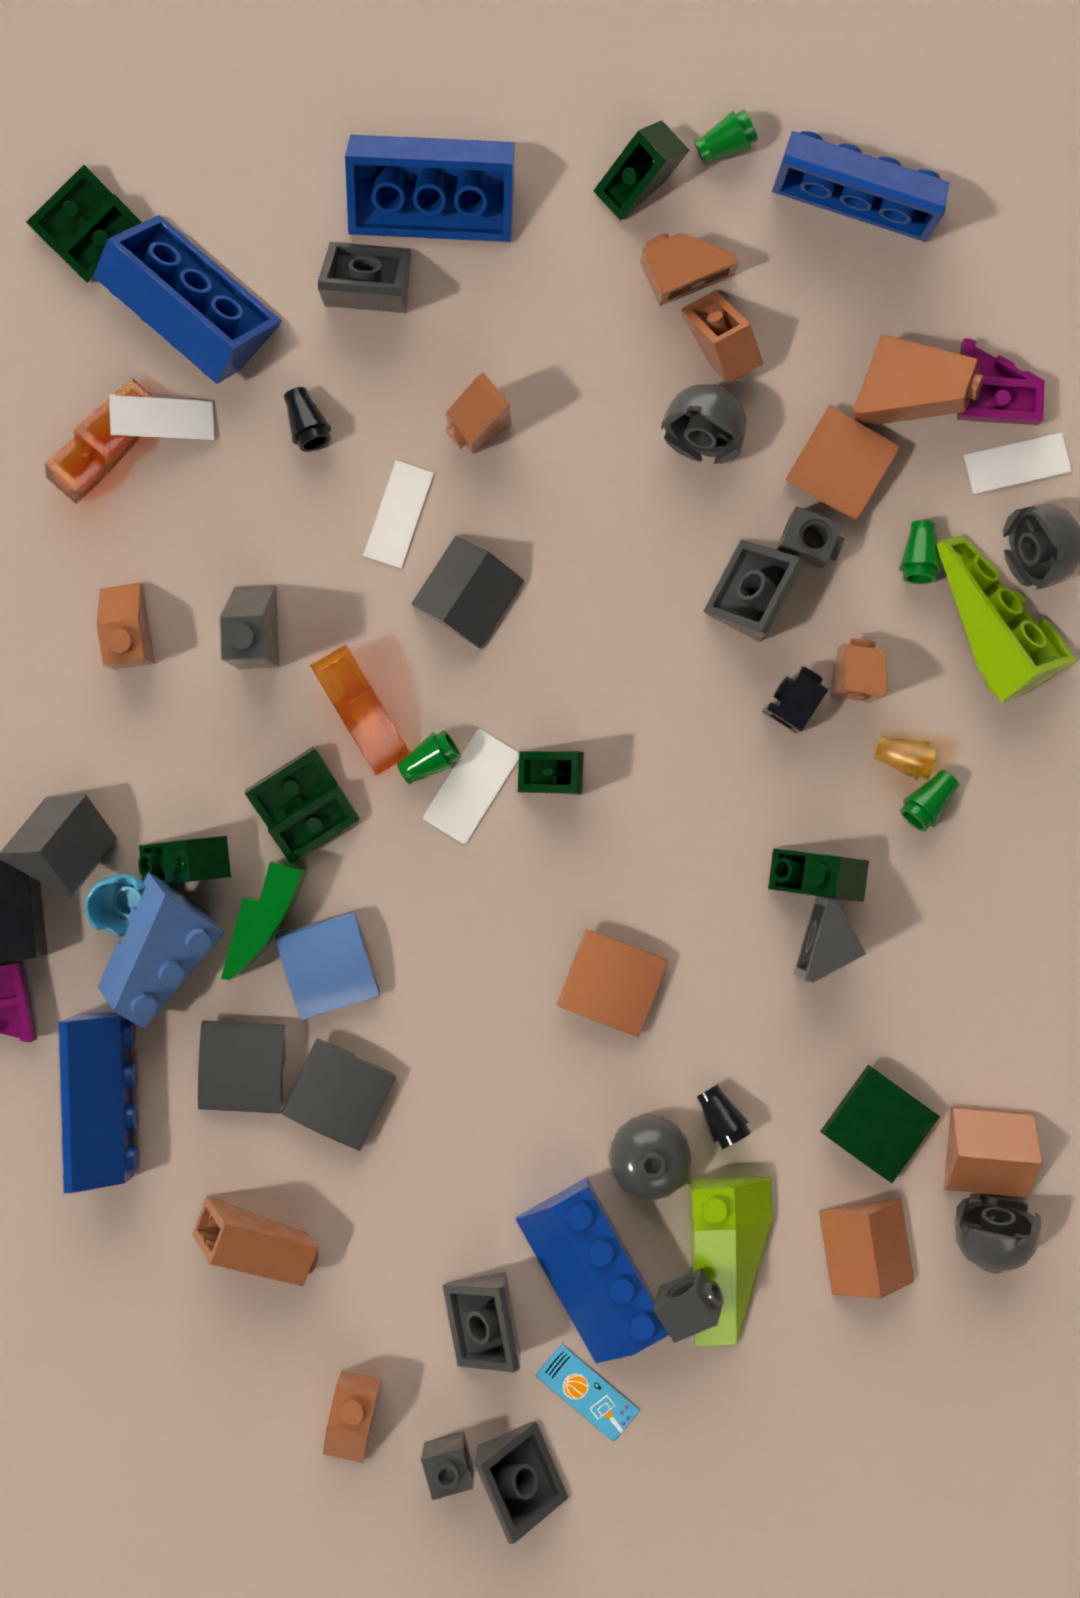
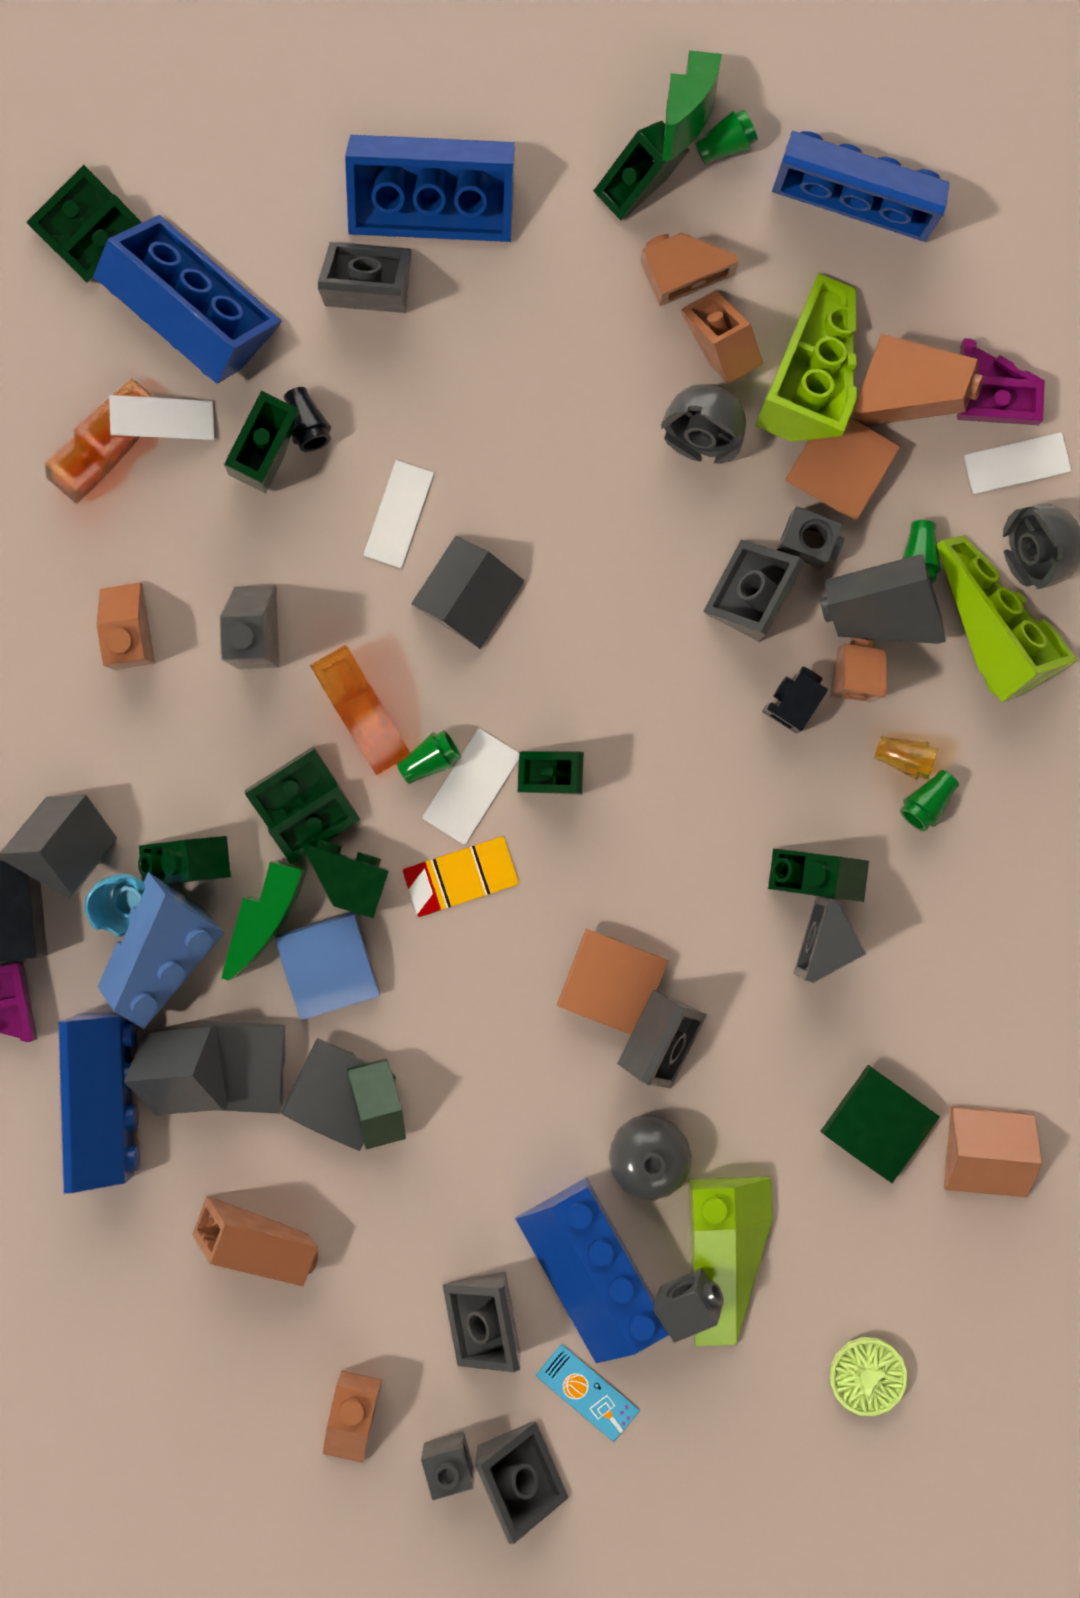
(179, 1071): none -> dark grey slope
(262, 442): none -> dark green slope
(348, 881): none -> dark green slope
(377, 1103): none -> dark green slope
(460, 876): none -> yellow sticker
(478, 415): nougat slope -> none
(661, 1040): none -> dark grey slope
(690, 102): none -> green slope
(723, 1119): black cone -> none
(815, 378): none -> lime wedge
(867, 1249): nougat slope -> none
(868, 1376): none -> yellowish green wheel
(885, 603): none -> dark grey slope
(997, 1232): dark grey cylinder -> none

